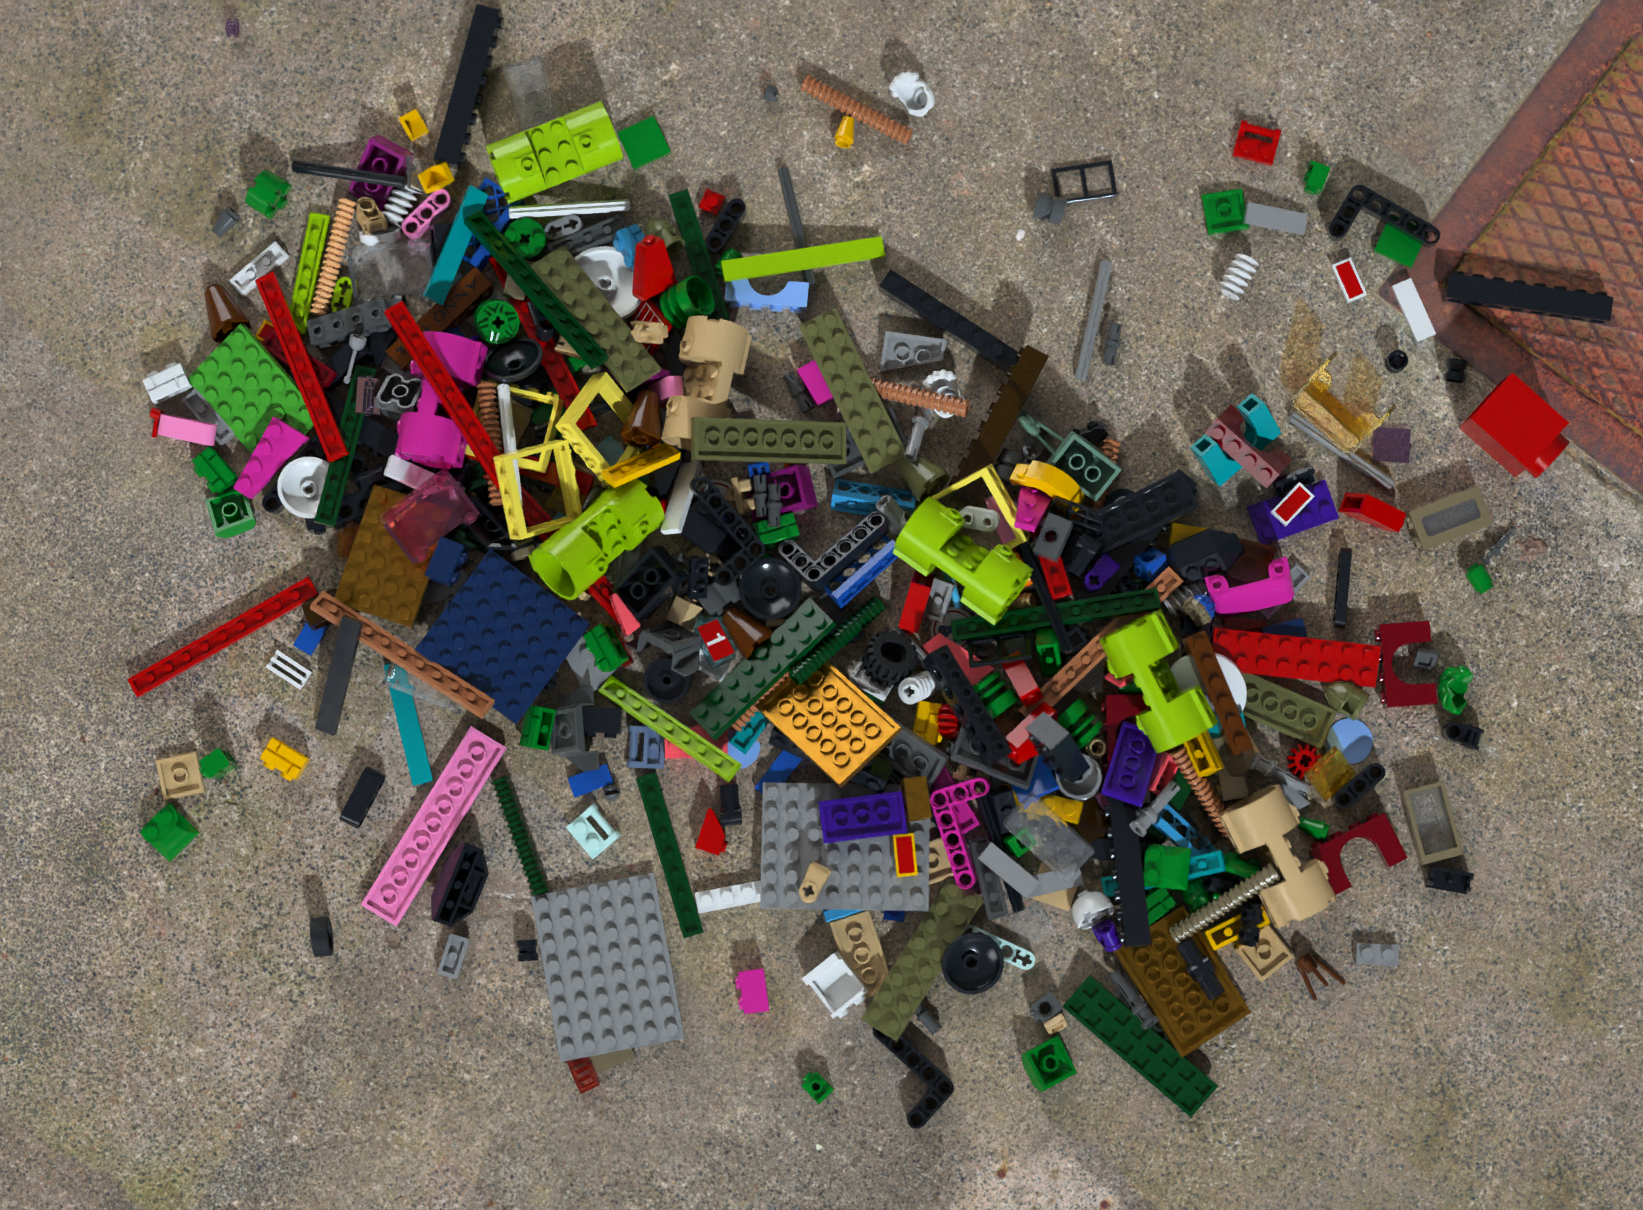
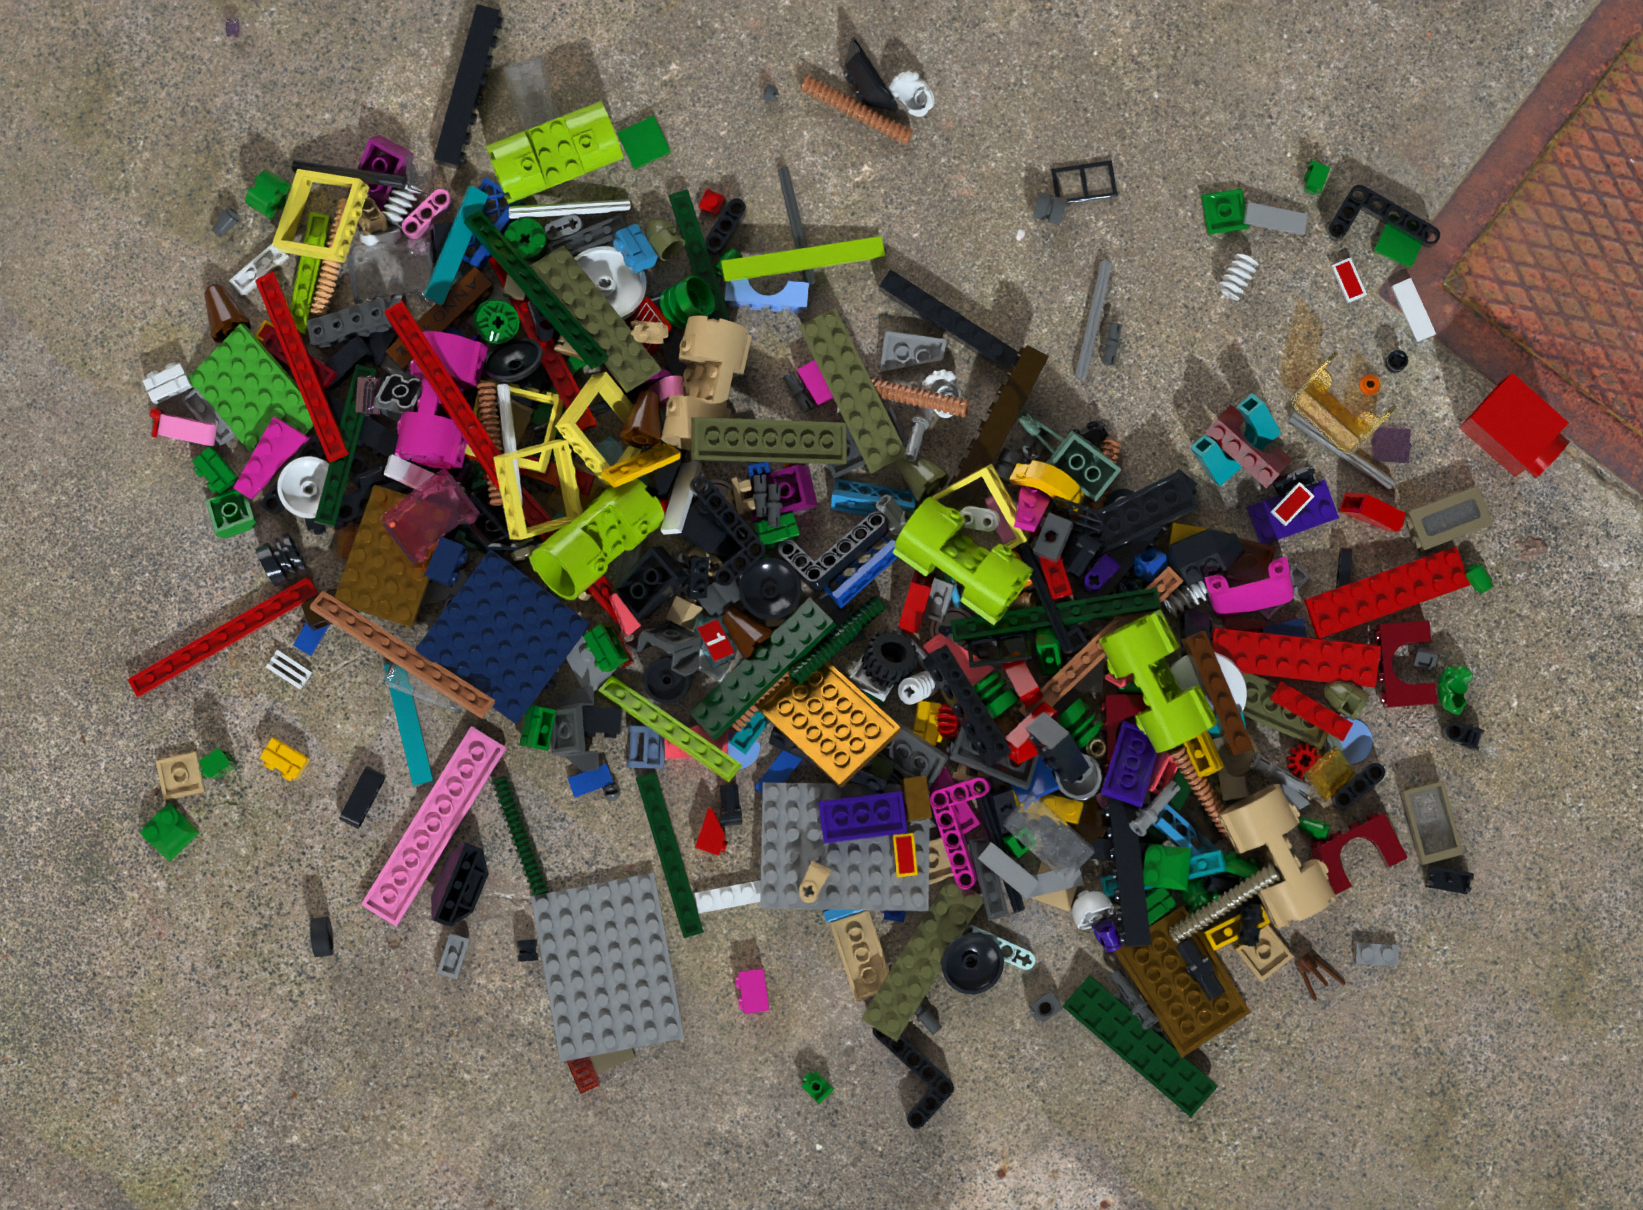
(281, 559): none -> black wheel
(294, 208): none -> light yellow window
(338, 294): lime beam -> none
(339, 675): black tile -> none
(357, 343): light grey hinge -> none
(413, 125): yellow panel -> none
(435, 177): yellow panel -> none
(588, 836): light aqua plate -> none
(593, 493): dark grey helmet -> none
(651, 268): red slope -> none
(836, 985): white panel -> none
(845, 133): yellow cone -> none
(866, 79): none -> black wedge
(1048, 1064): green slope -> none
(1055, 1024): tan tile -> none
(1199, 609): dark tan piece -> none
(1254, 149): red plate -> none
(1311, 711): none -> red plate
(1363, 384): none -> orange plate
(1386, 592): none -> red plate
(1455, 370): black wheel -> none
(1494, 549): dark grey piece -> none
(1528, 299): black brick -> none

